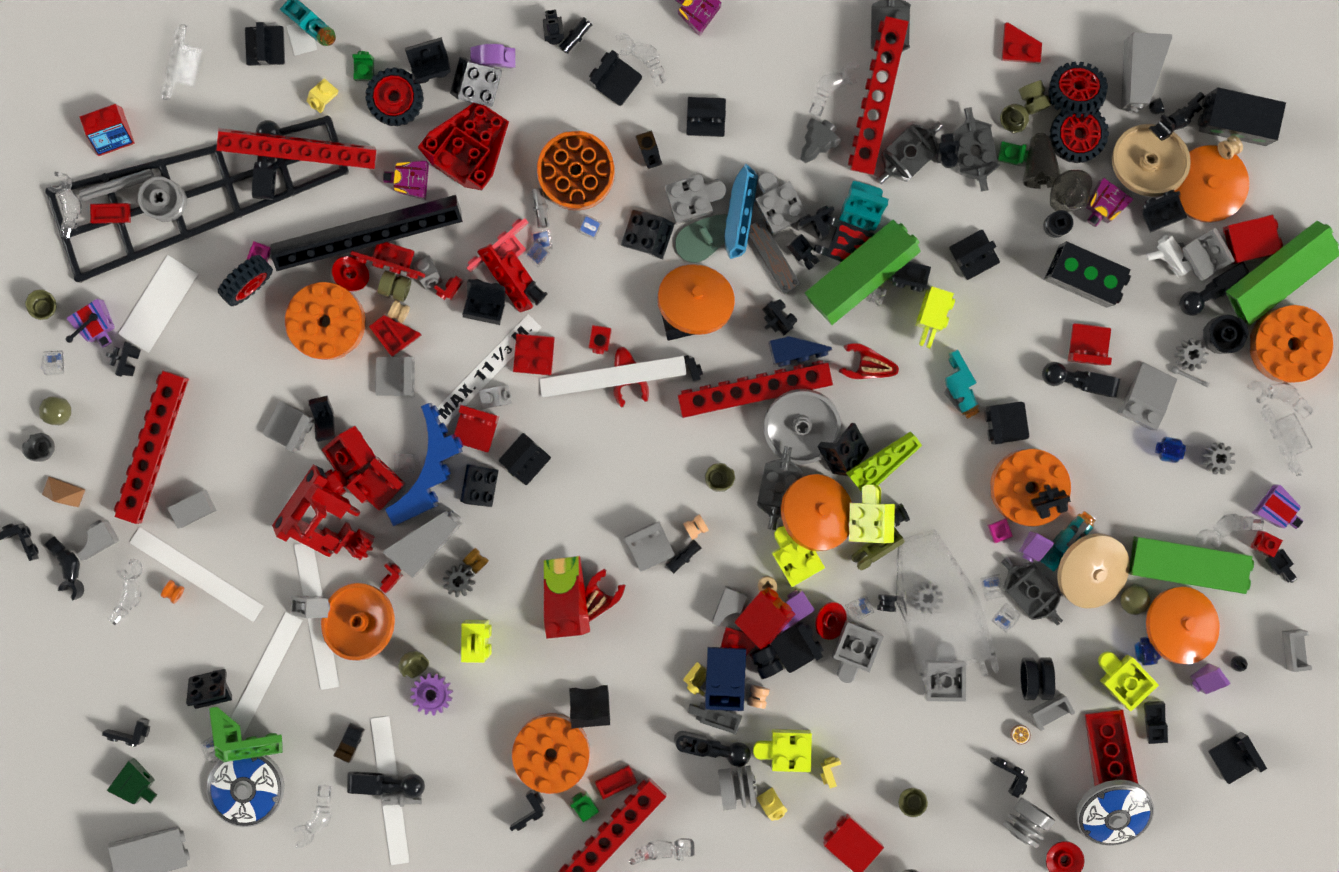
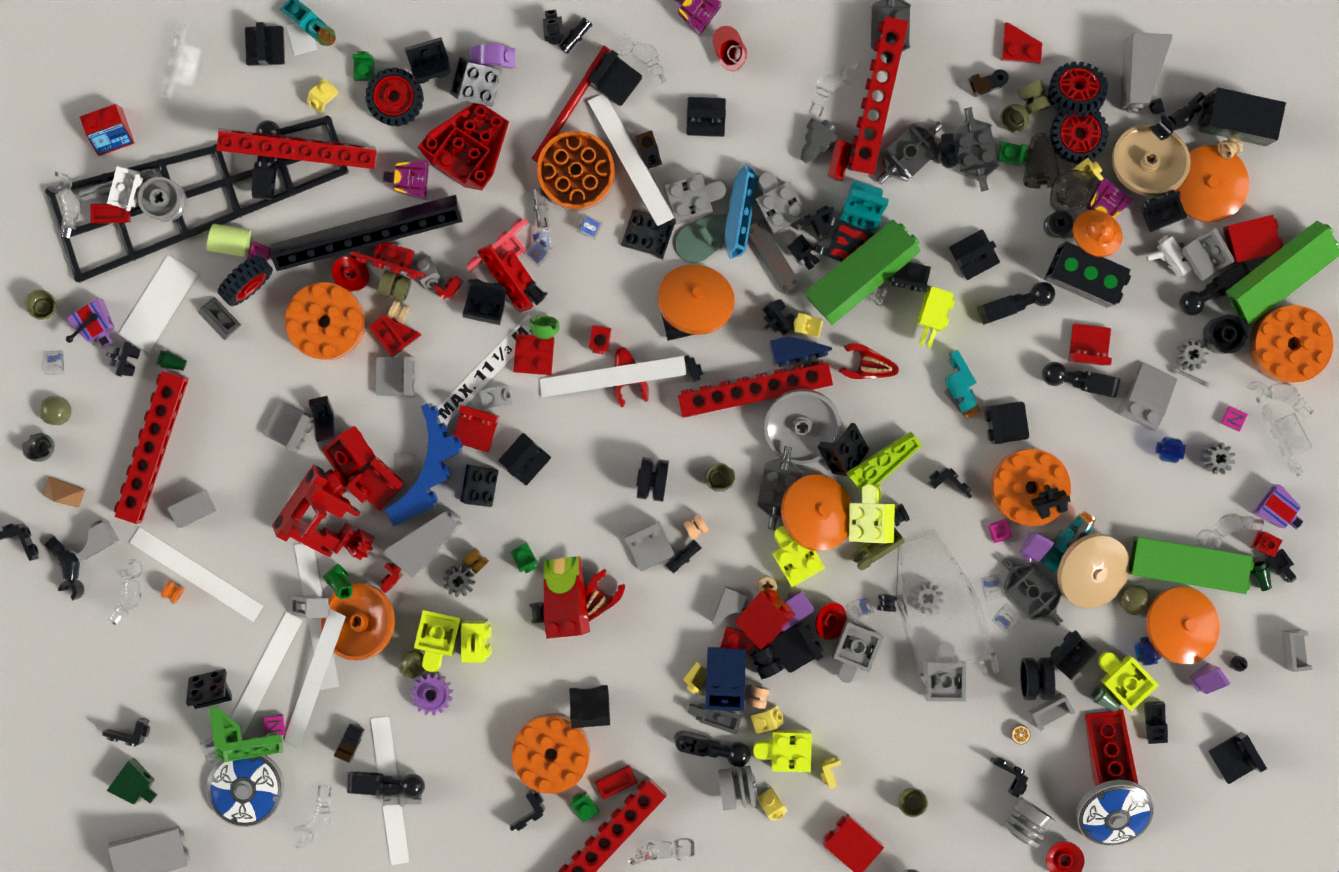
(124, 188): none -> white bracket
(171, 361): none -> dark green cone
(219, 318): none -> dark grey slope
(229, 240): none -> yellowish green brick
(274, 724): none -> dark pink tile
(314, 678): none -> white sticker
(337, 579): none -> green piece
(438, 640): none -> neon yellow brick
(524, 558): none -> green bracket
(537, 612): none -> black bush
(544, 327): none -> bright green hair
(571, 104): none -> red piece
(631, 159): none -> white sticker
(650, 478): none -> black wheel
(729, 48): none -> red piece
(767, 720): none -> light yellow bracket
(808, 325): none -> light yellow bracket
(839, 160): none -> red tile
(937, 478): none -> black bracket
(989, 83): none -> leg
(1041, 294): none -> black beam
(1072, 654): none -> black bracket
(1092, 169): none -> light yellow bracket
(1097, 233): none -> orange helmet
(1103, 697): none -> sand green cone
(1234, 418): none -> dark pink tile
(1262, 575): none -> dark green cone

